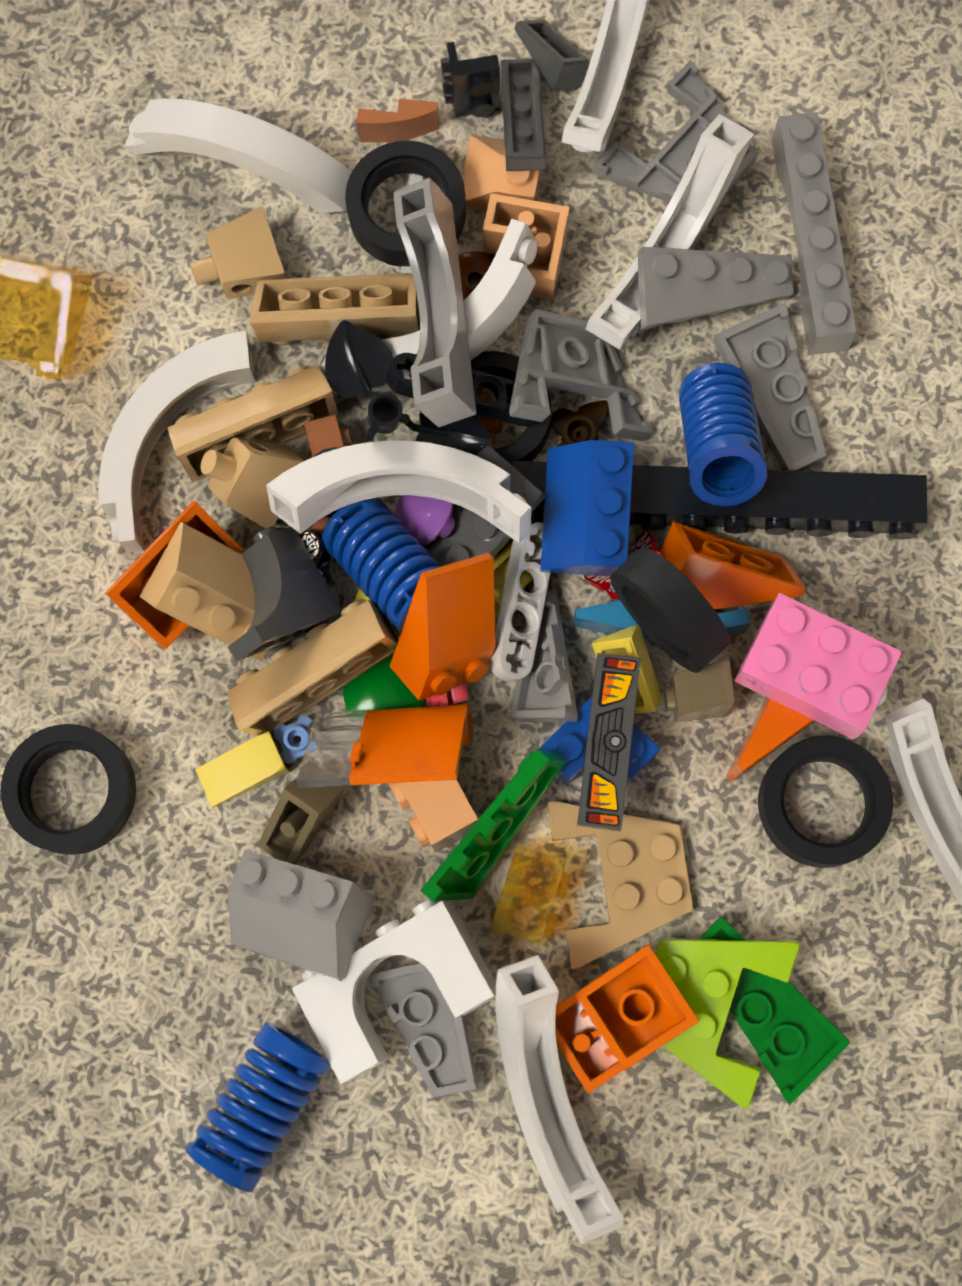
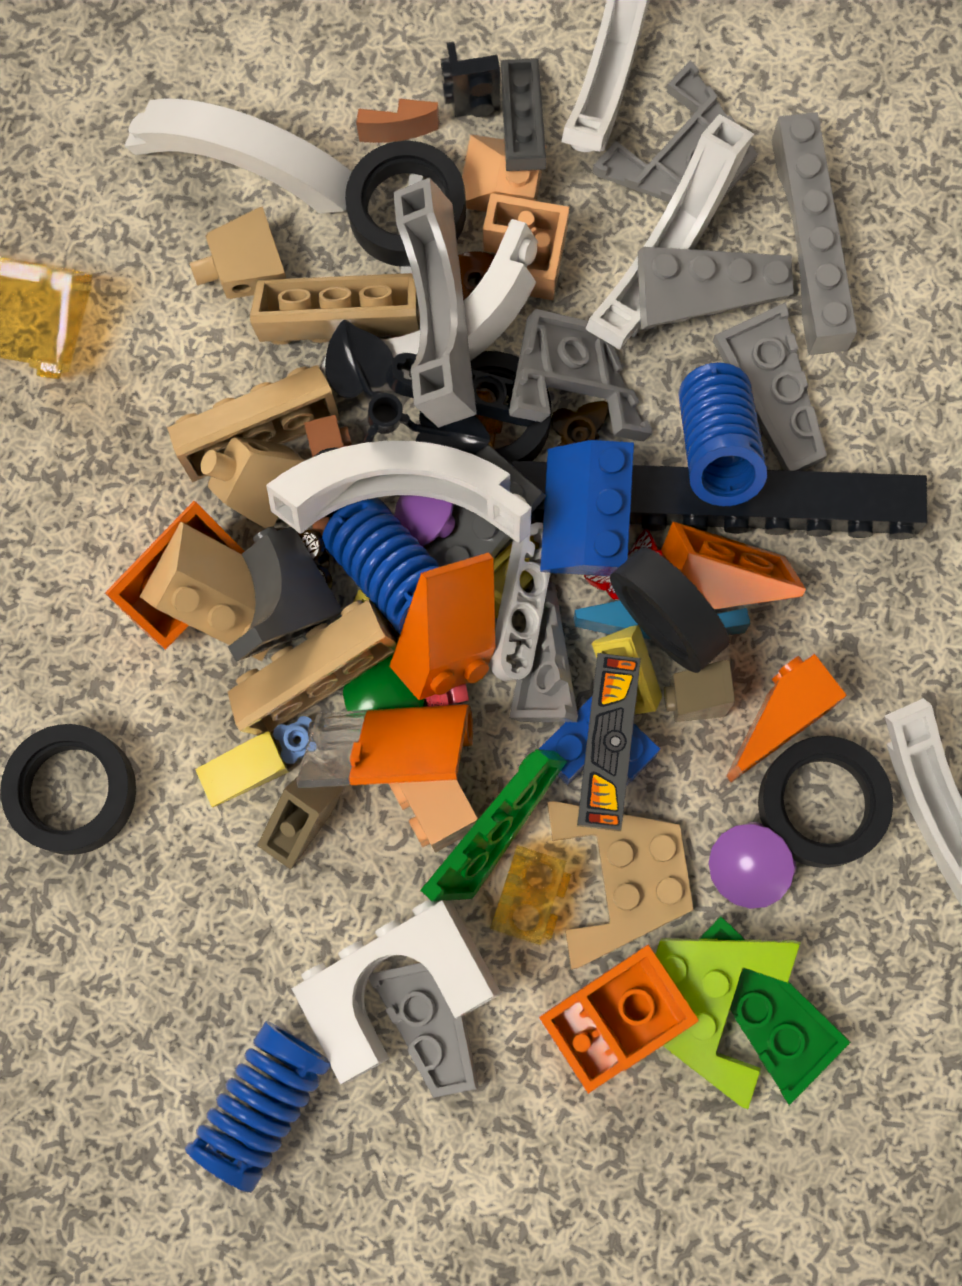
(150, 410): white arch -> none
(296, 914): light grey slope -> none
(532, 1067): white arch -> none
(554, 55): dark grey slope -> none
(751, 865): none -> medium lavender dish
(818, 667): bright pink piece -> none

